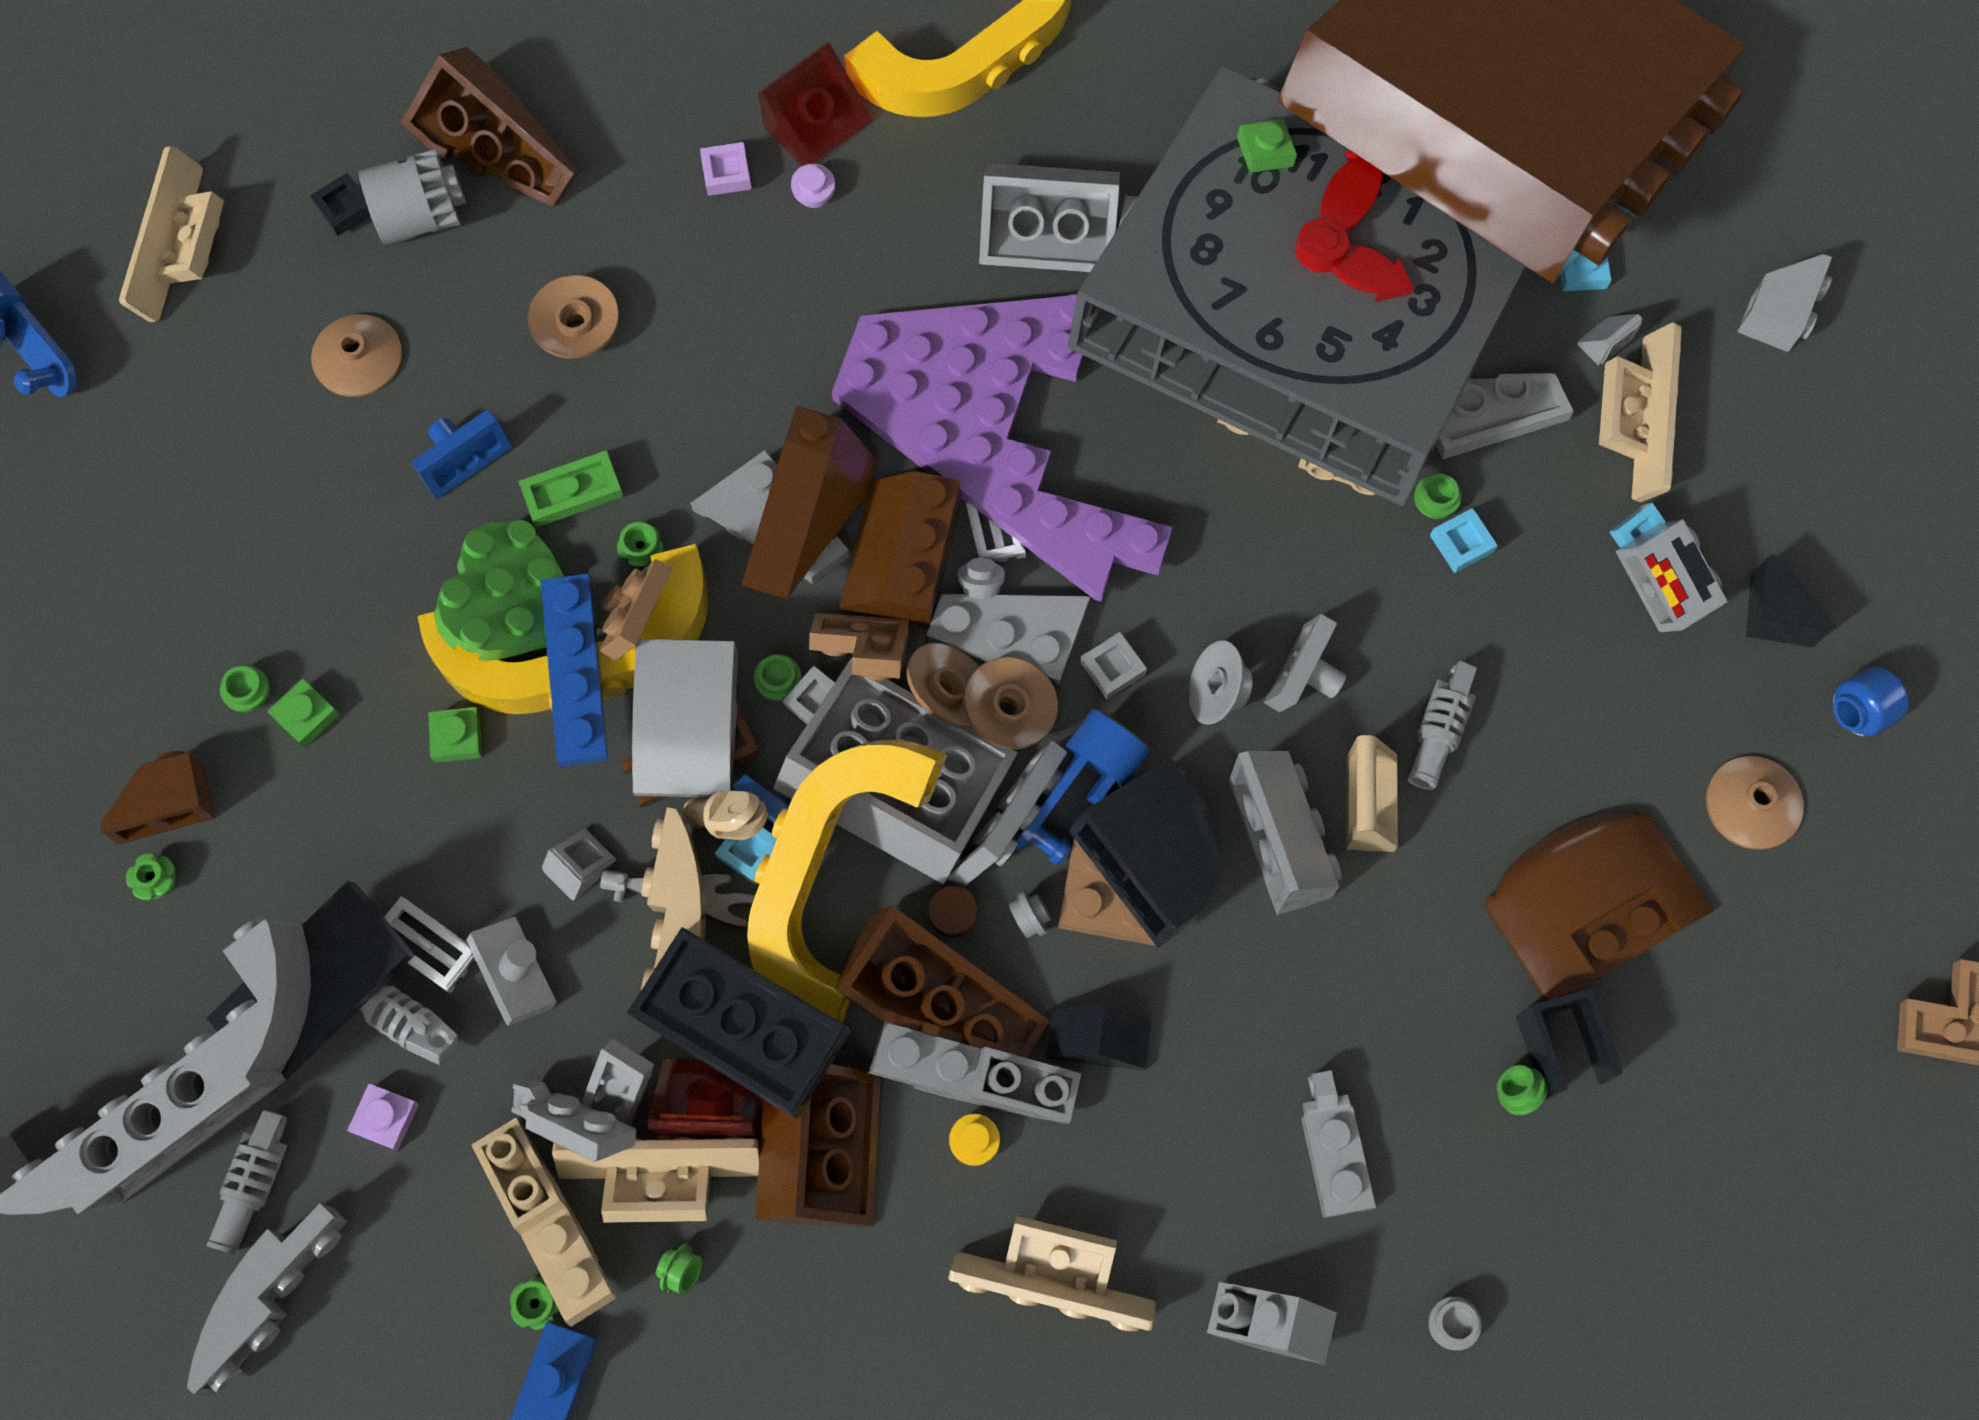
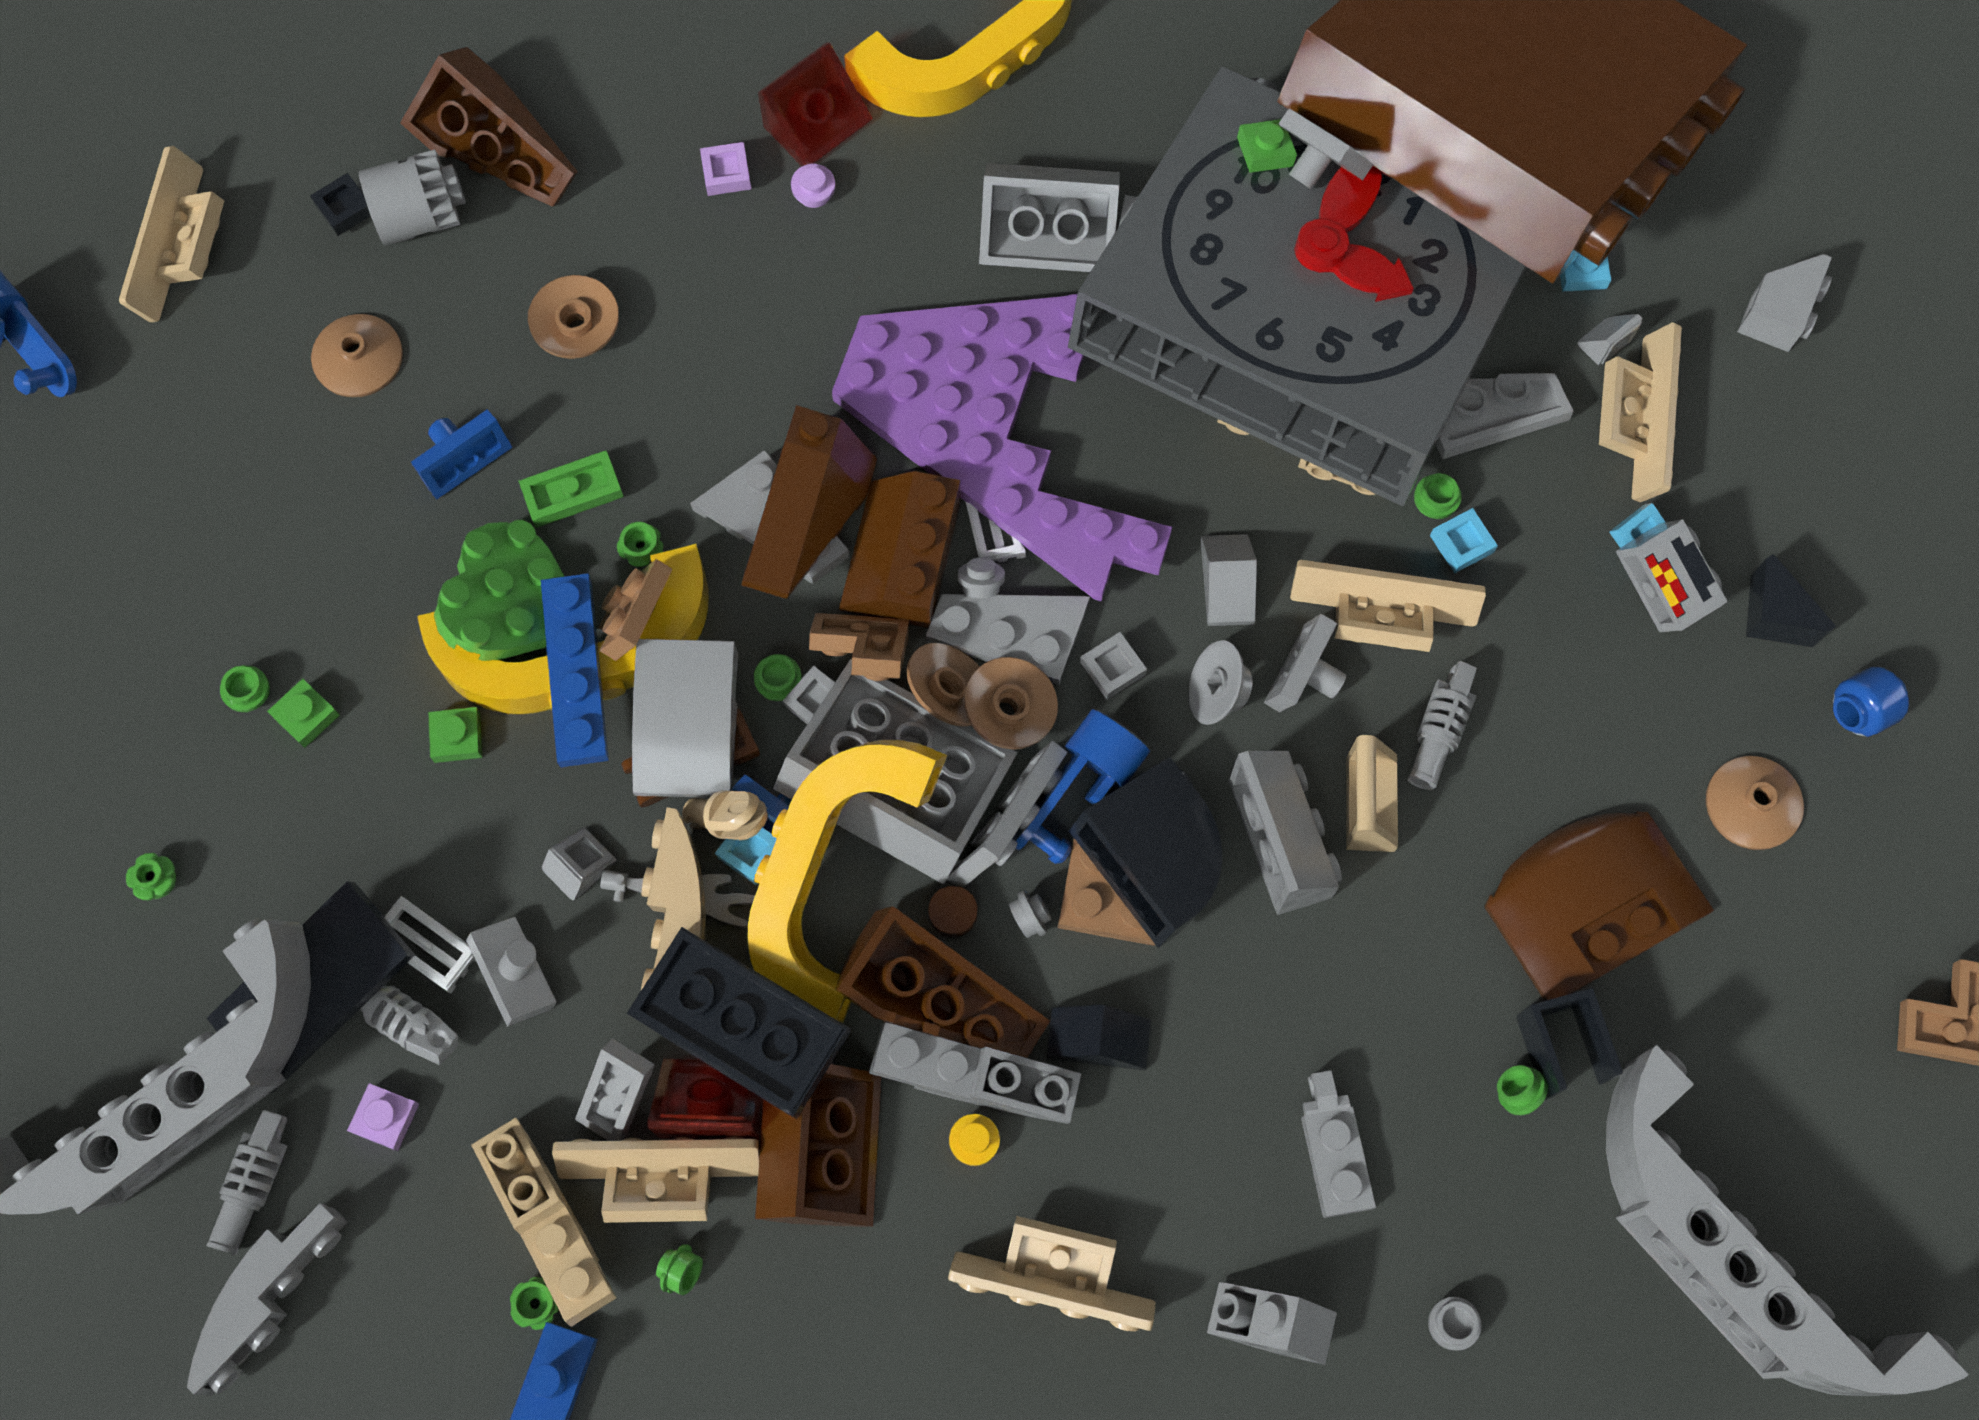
(160, 799): reddish brown slope -> none
(570, 1123): light grey hinge -> none
(1229, 579): none -> light grey slope
(1320, 151): none -> light grey tile
(1386, 605): none -> tan bracket
(1729, 1271): none -> light grey slope

